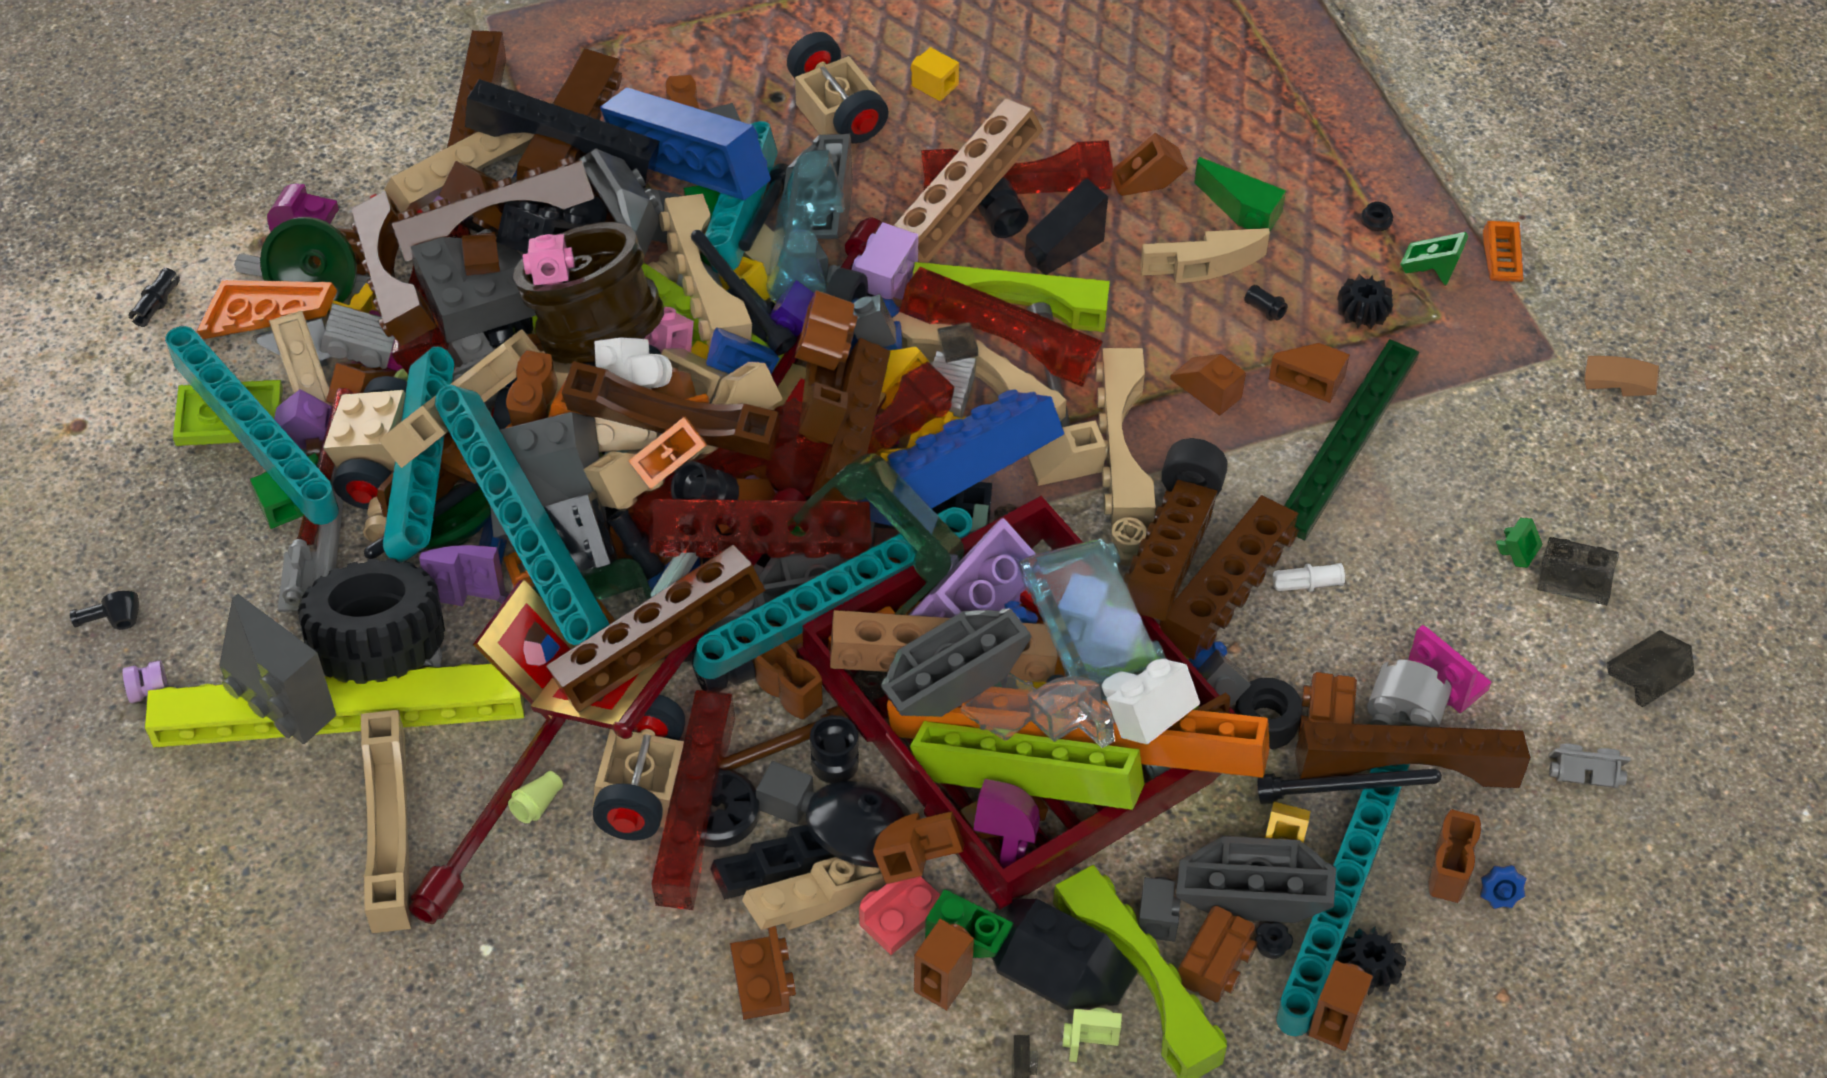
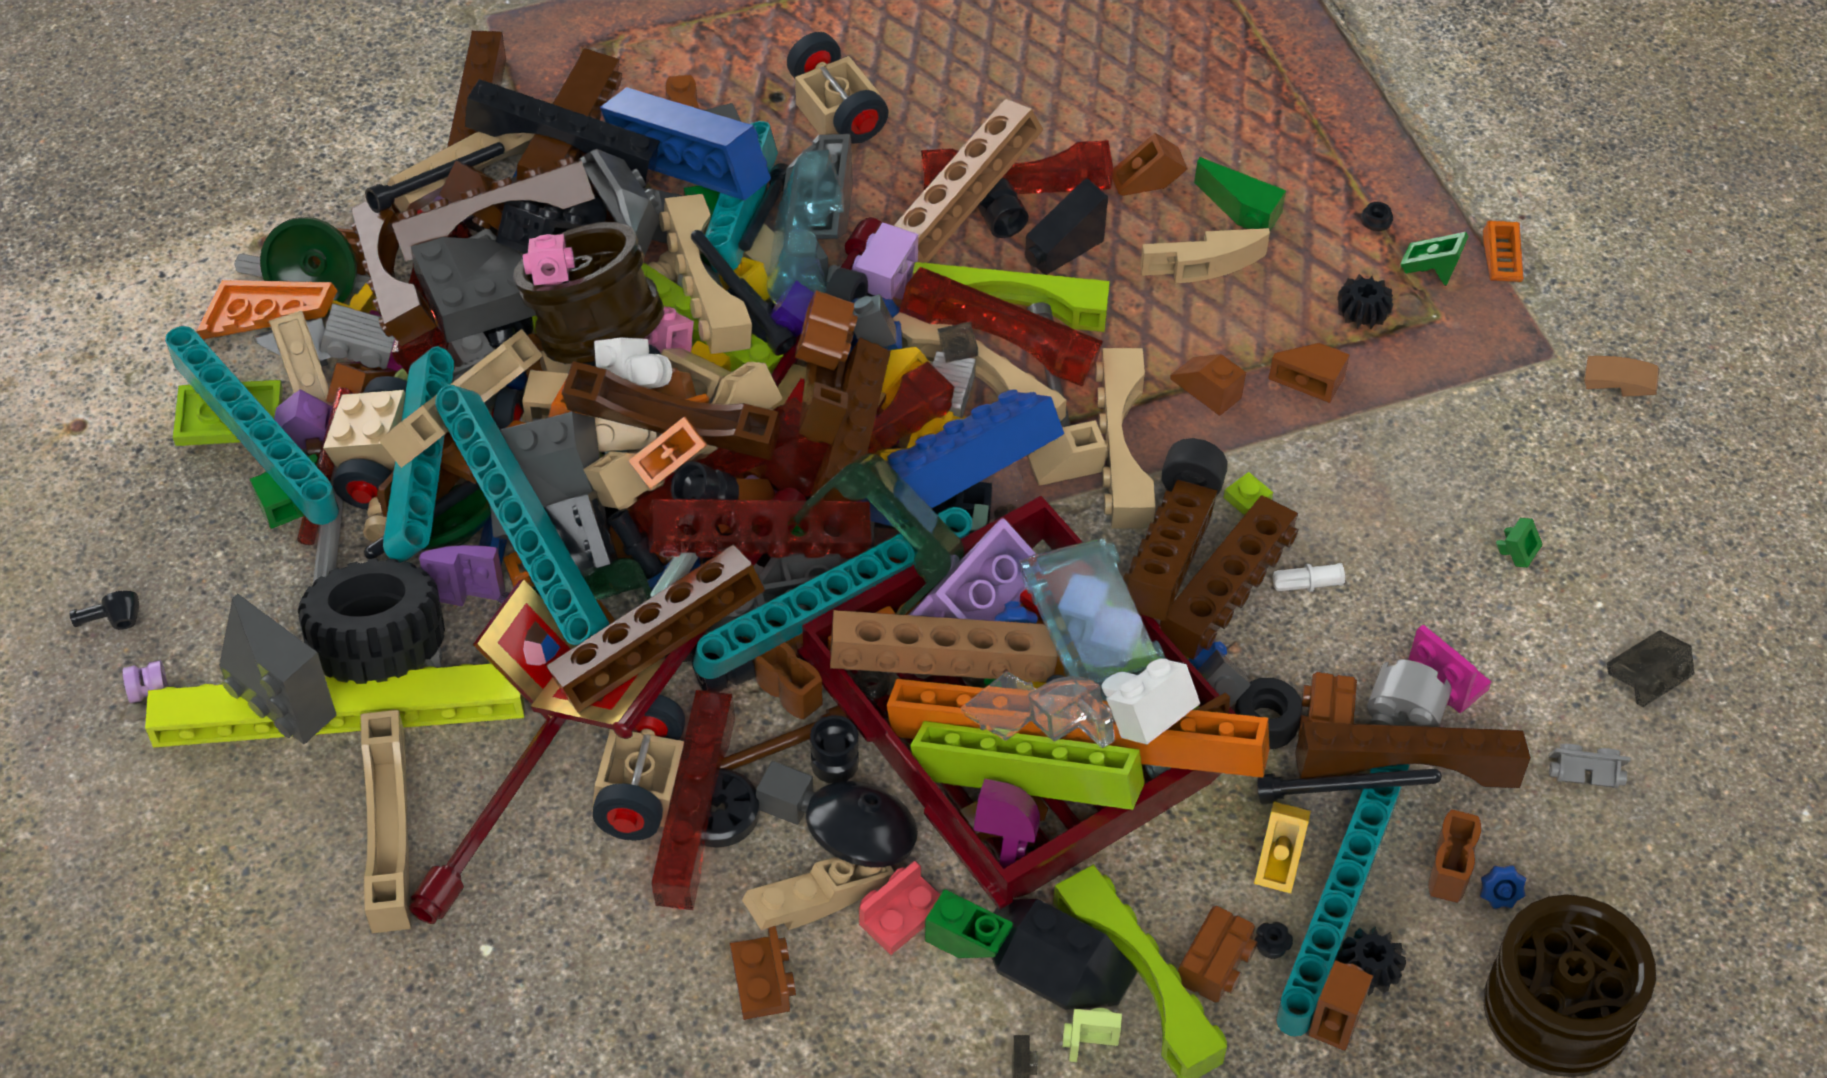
(154, 297): black pin -> none
(295, 202): magenta brick -> none
(296, 575): light grey hinge -> none
(382, 196): none -> black piece
(480, 253): reddish brown slope -> none
(532, 389): dark orange brick -> none
(533, 798): yellowish green cone -> none
(732, 351): blue slope -> none
(768, 862): black slope -> none
(910, 841): dark orange brick -> none
(934, 74): yellow brick -> none
(943, 963): dark orange brick -> none
(955, 662): dark grey wedge -> none
(1127, 536): tan wheel -> none
(1159, 909): dark grey brick -> none
(1245, 492): none -> lime plate
(1258, 879): dark grey wedge -> none
(1272, 306): black pin -> none
(1350, 435): dark green tile -> none
(1571, 956): none -> dark brown wheel
(1577, 570): clear smoke bracket -> none

